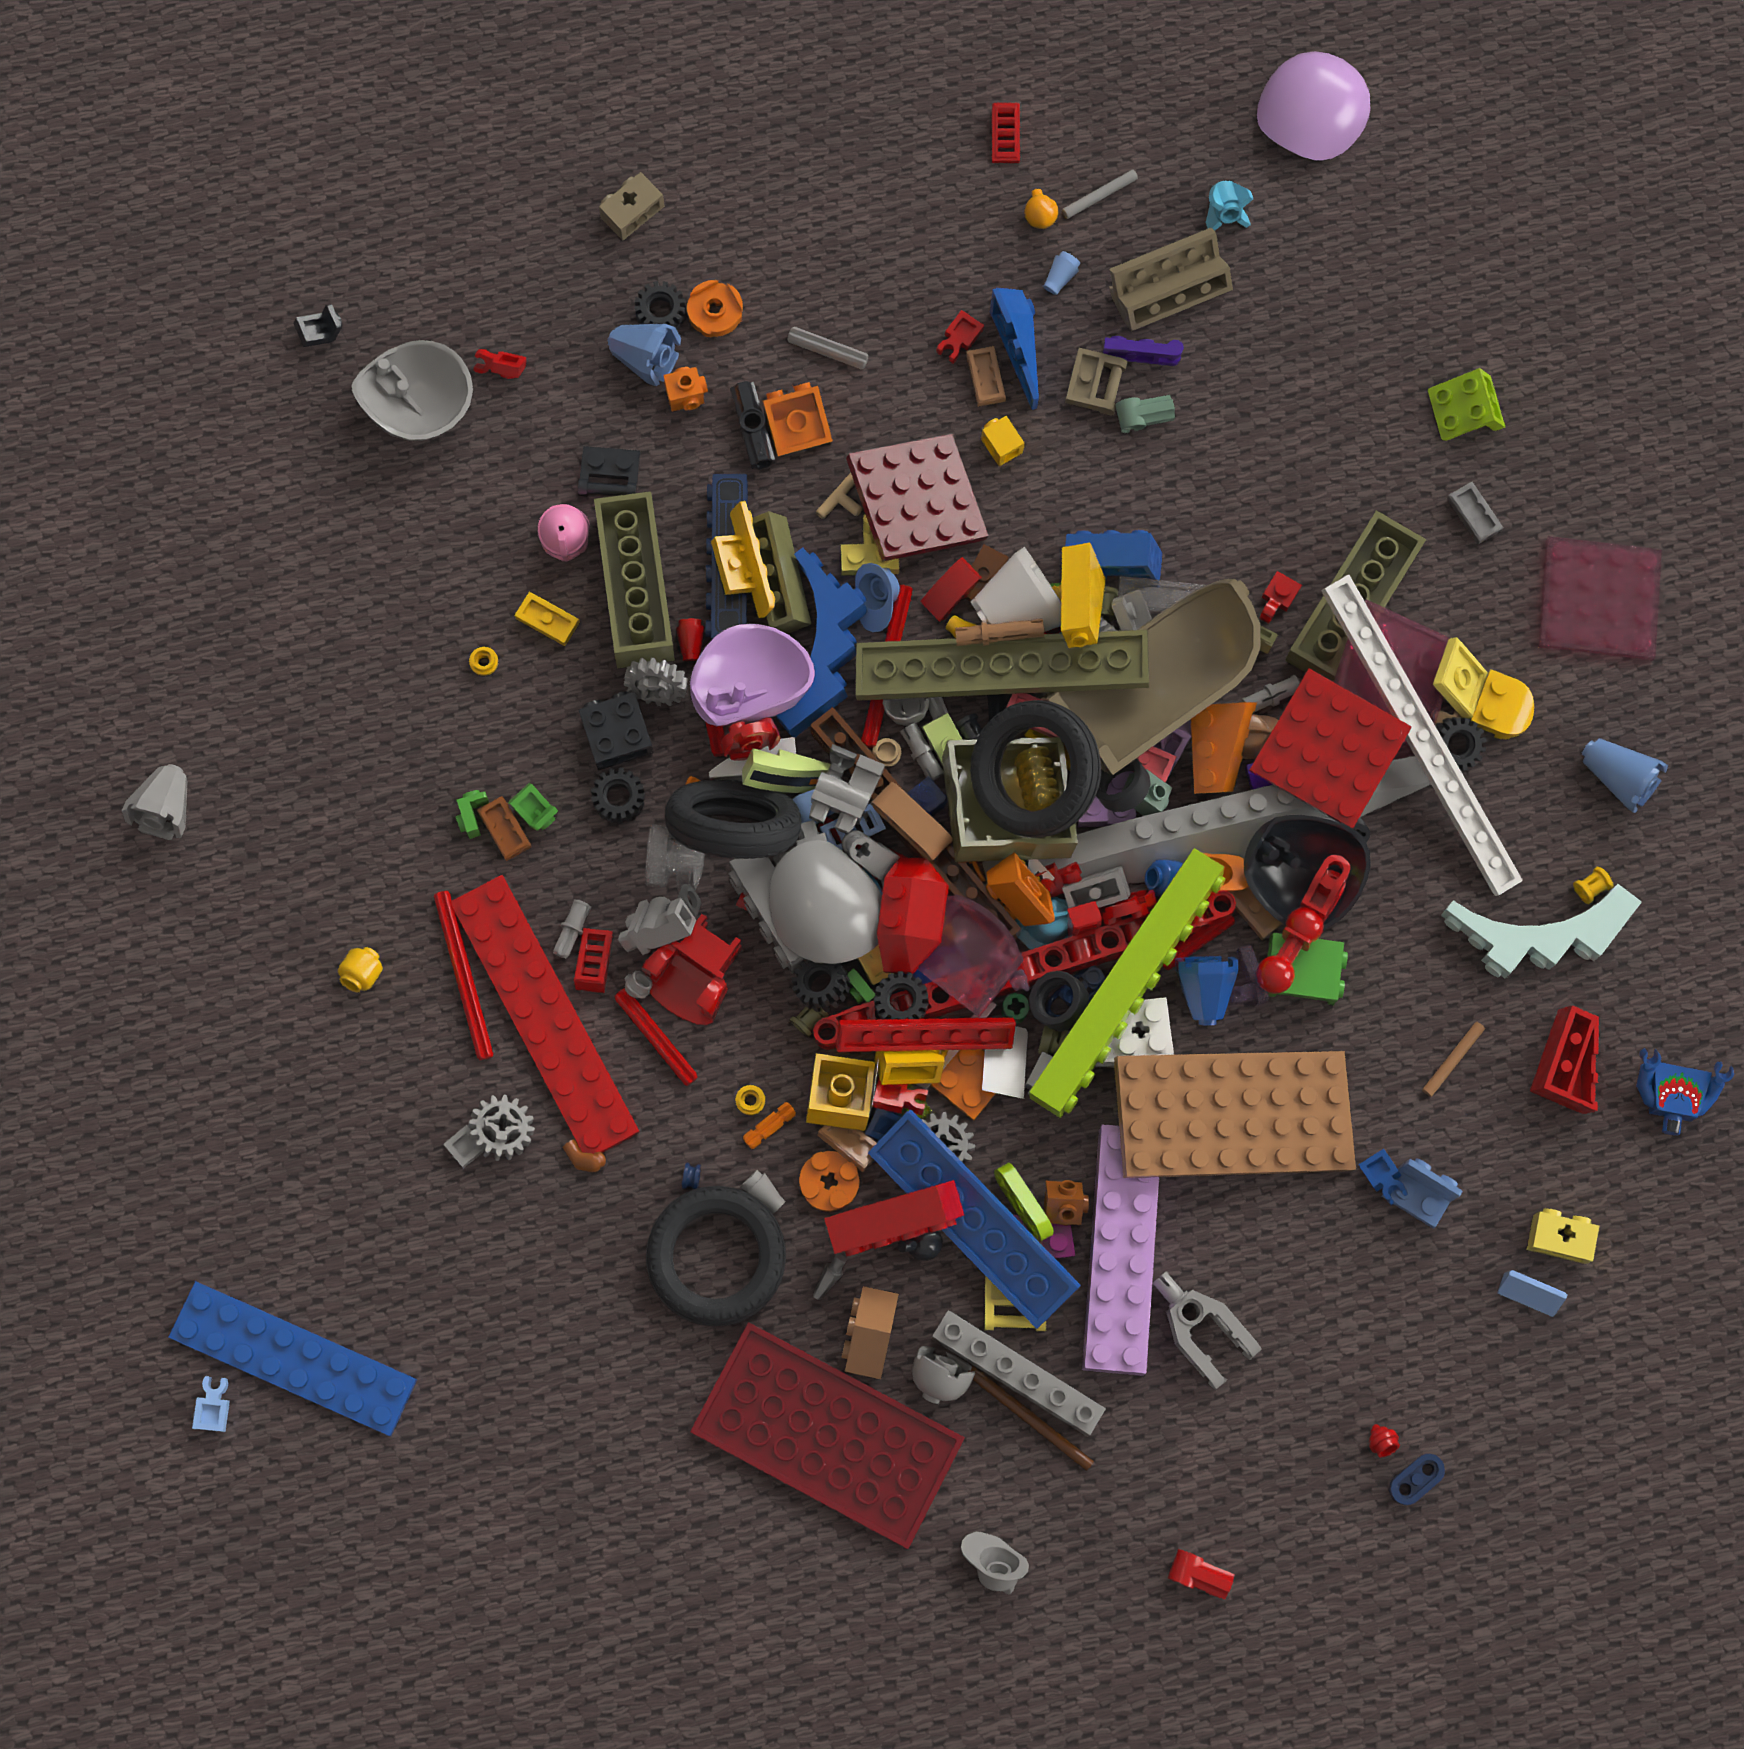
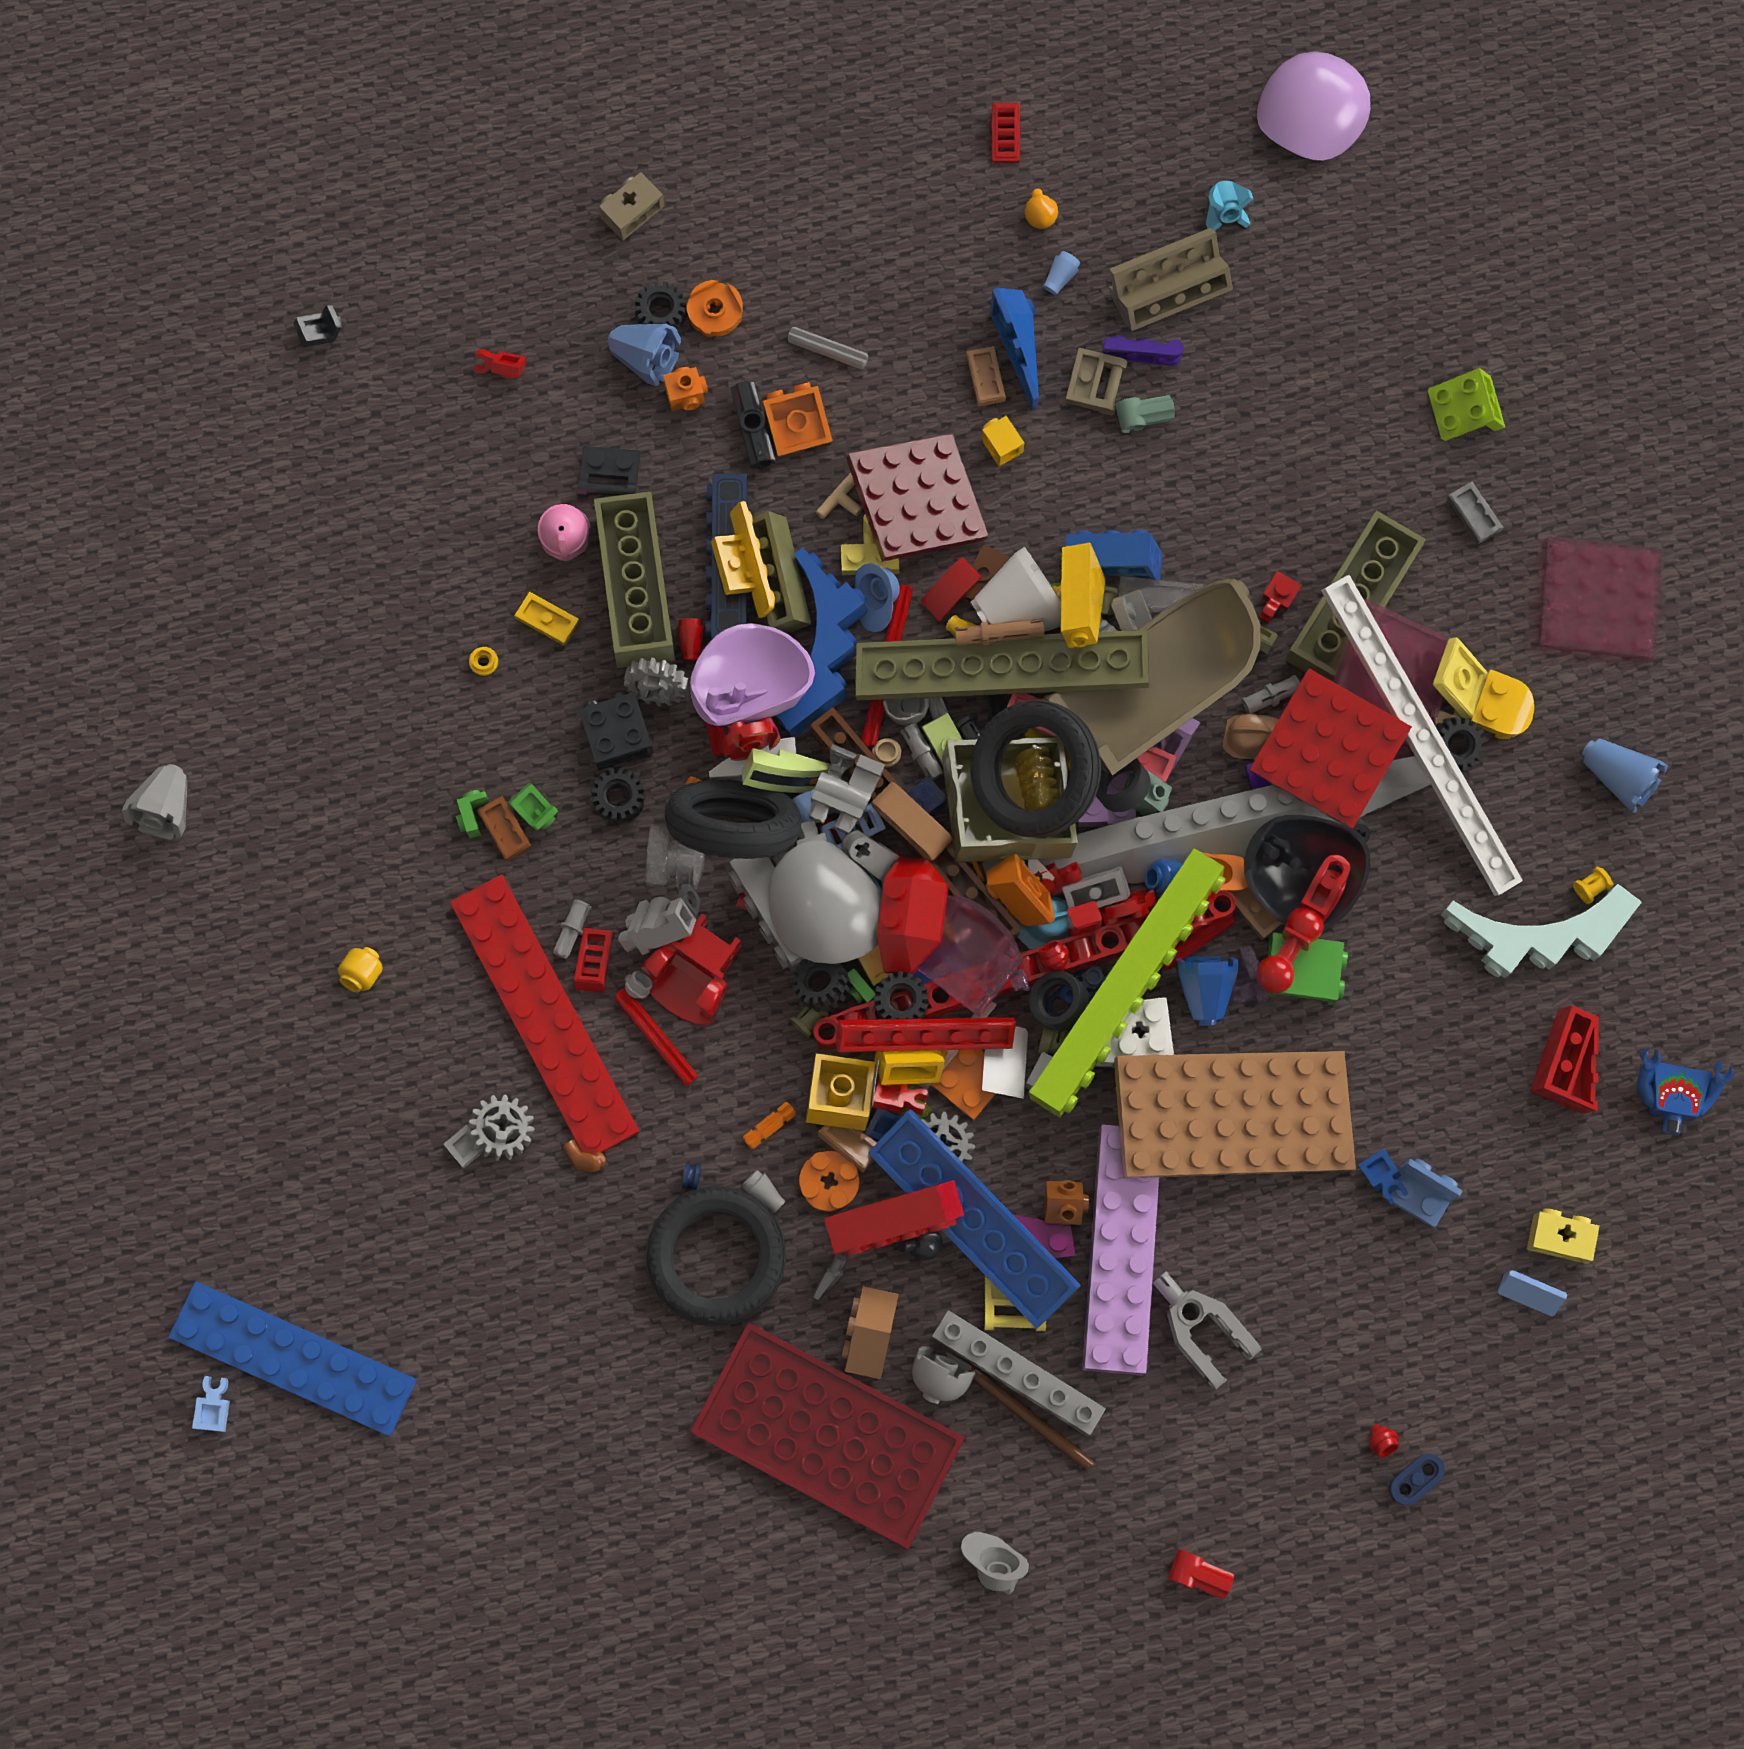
(415, 390): light grey piece -> none
(463, 975): red axle -> none
(746, 1091): yellow plate -> none
(960, 333): red plate -> none
(1021, 1001): dark green bush -> none
(1023, 1202): lime beam -> none
(1054, 955): none -> red plate
(1100, 194): light grey bar -> none
(1218, 745): orange wedge -> none
(1453, 1059): medium nougat bar -> none

